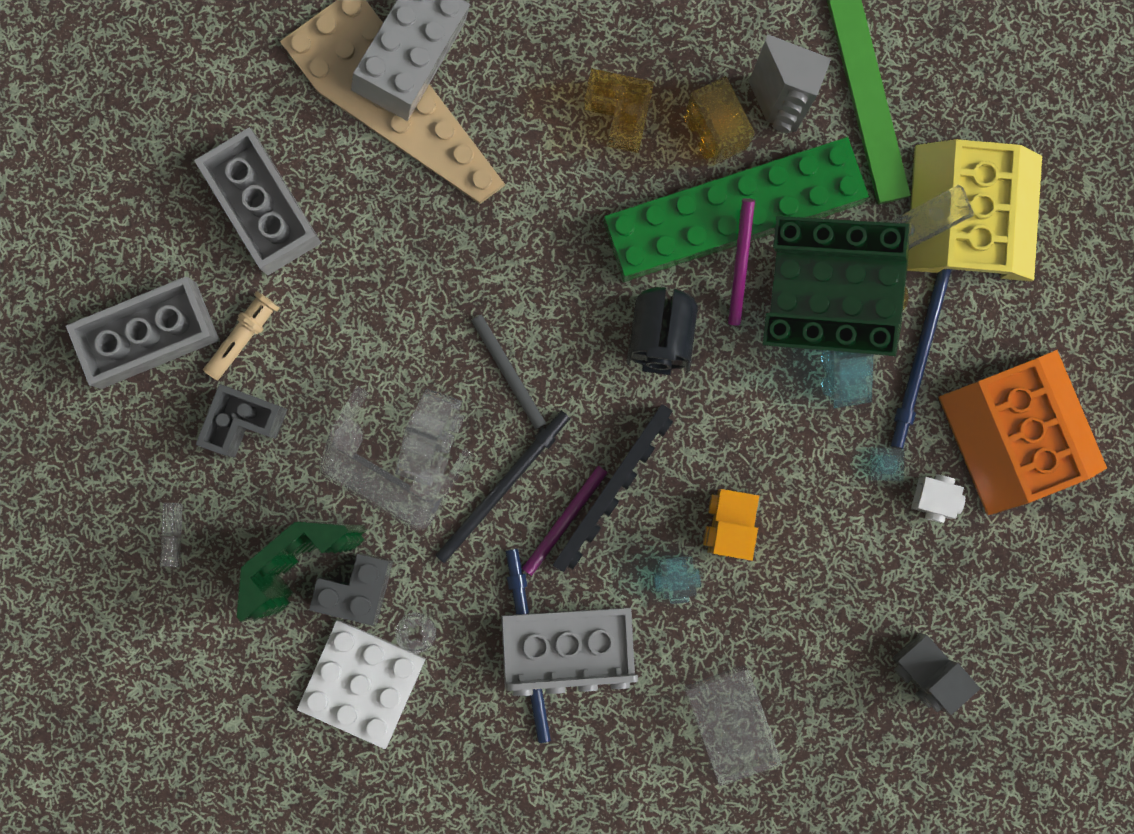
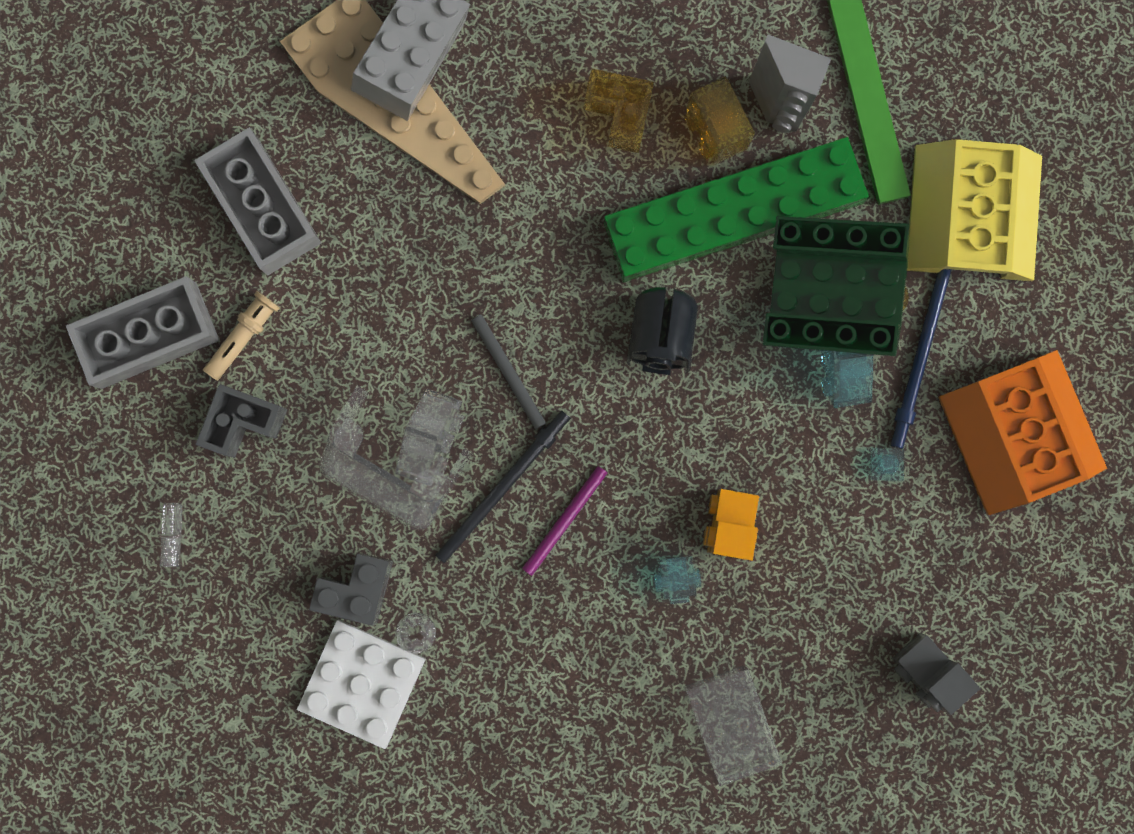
(261, 587): dark green slope -> none
(518, 582): dark blue bar -> none
(568, 650): light grey bracket -> none
(622, 478): black plate -> none
(741, 261): magenta bar -> none
(936, 215): clear tile -> none
(938, 498): white brick -> none

